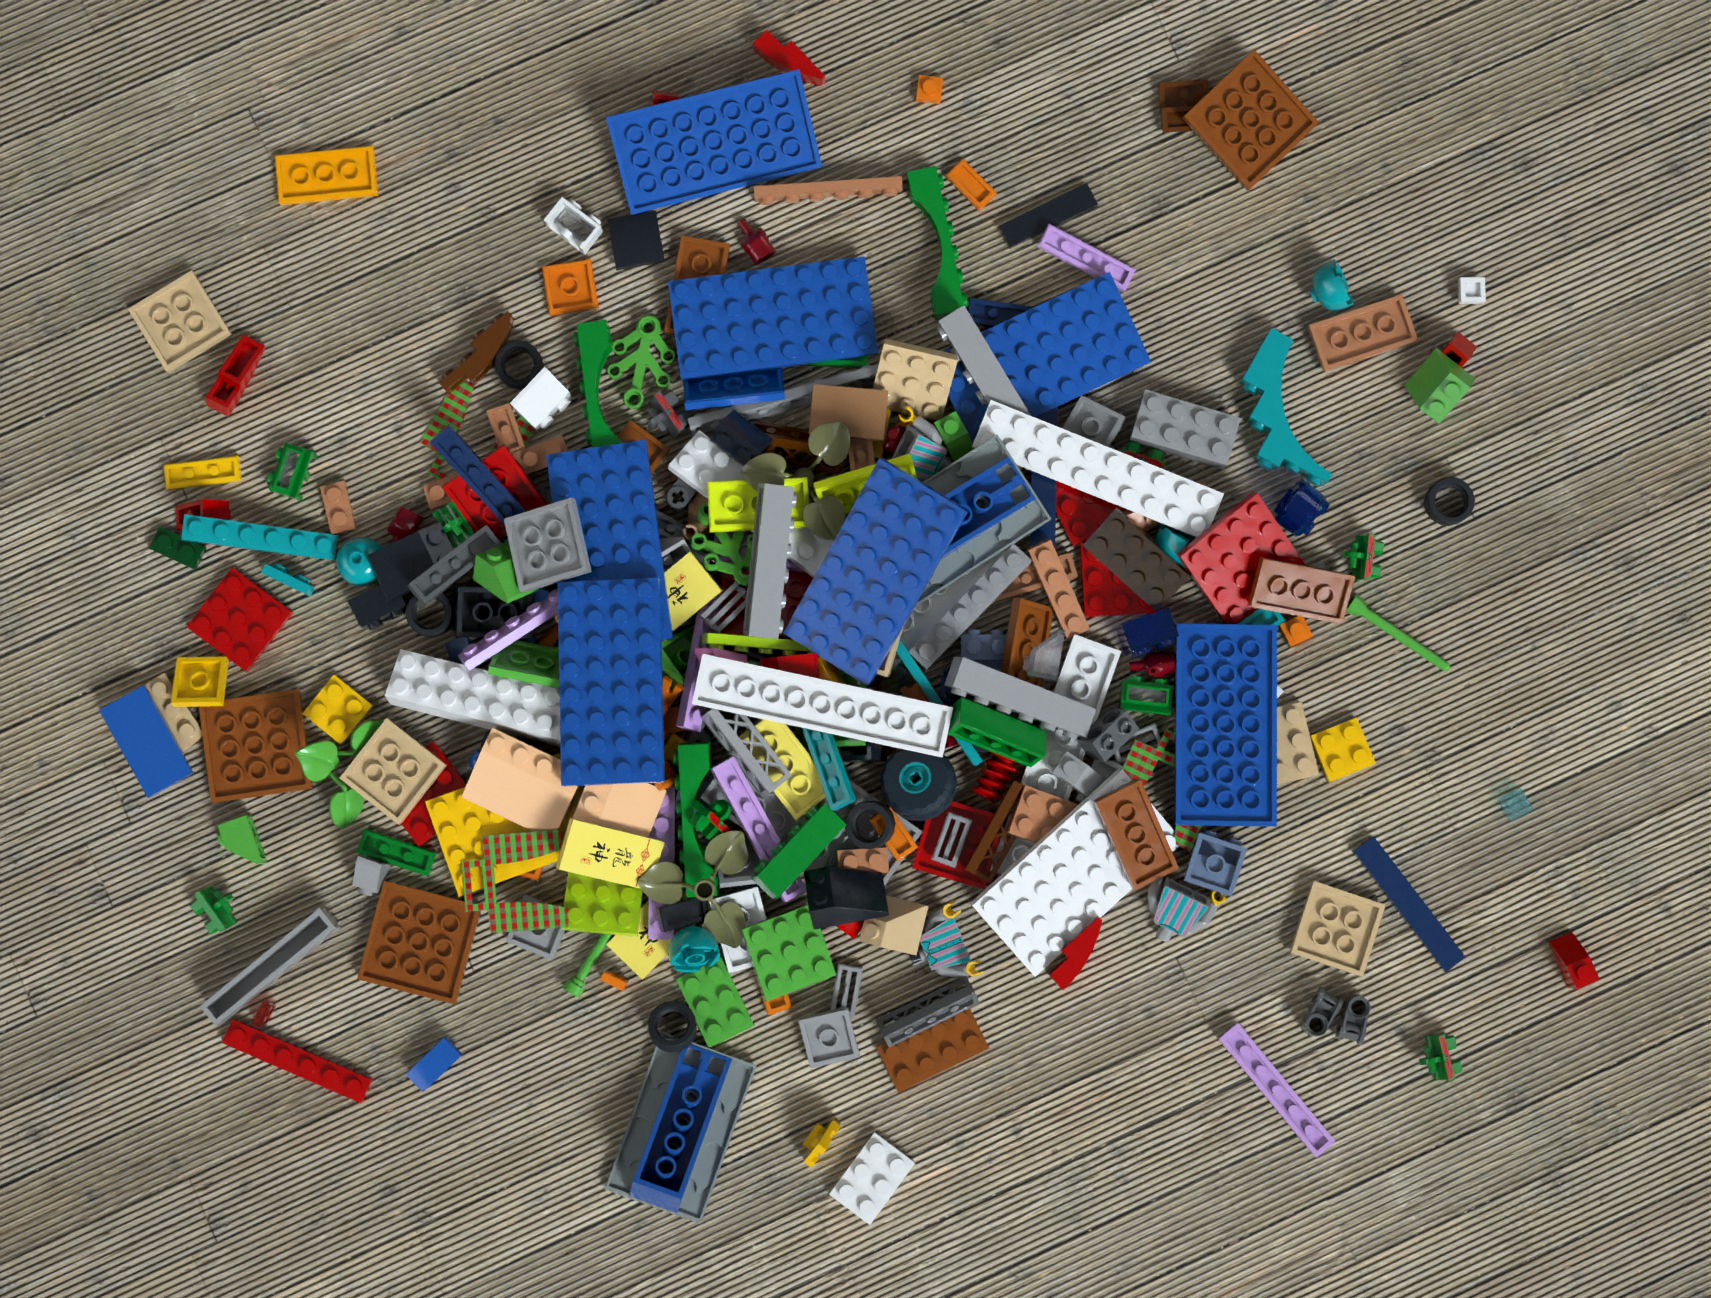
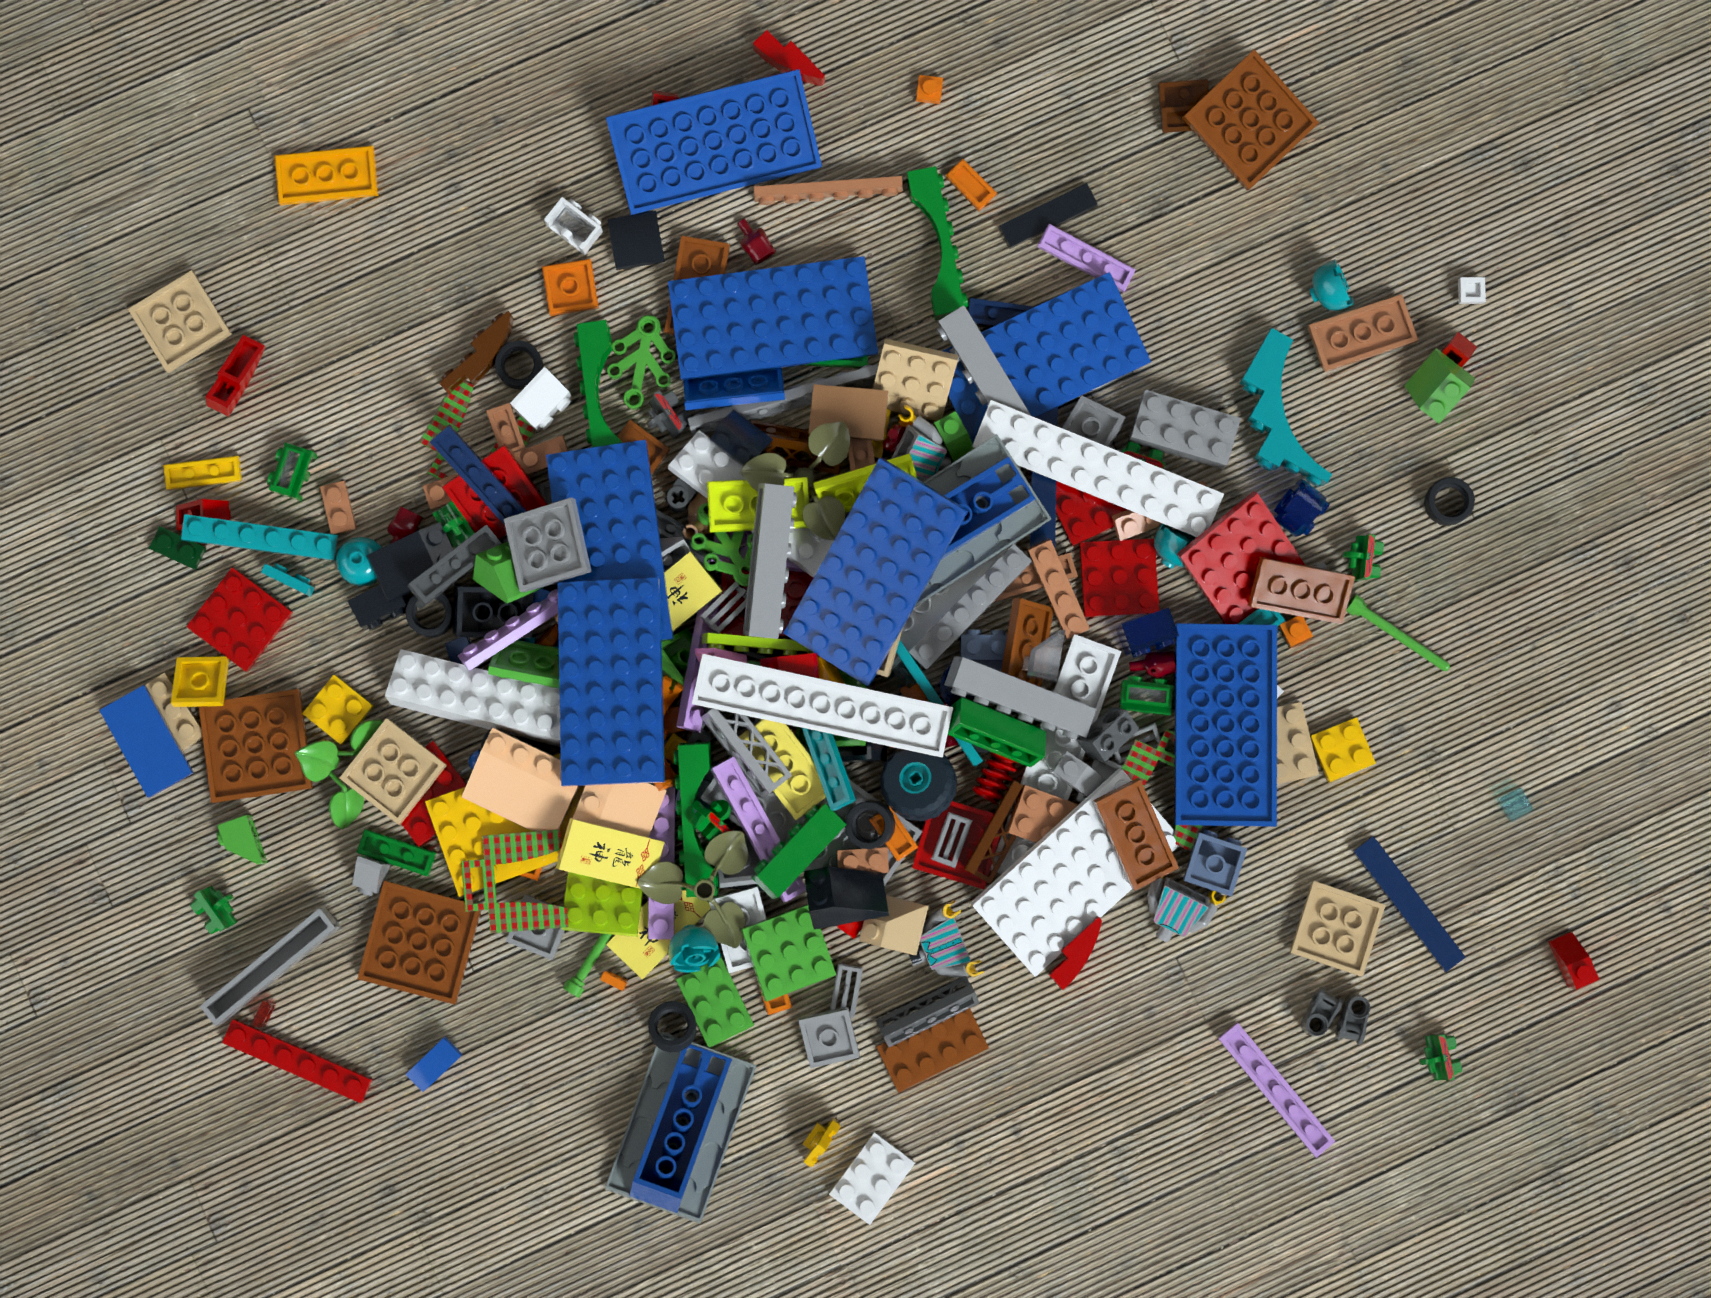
(681, 913): black tile -> none
(1137, 560): dark brown plate -> none

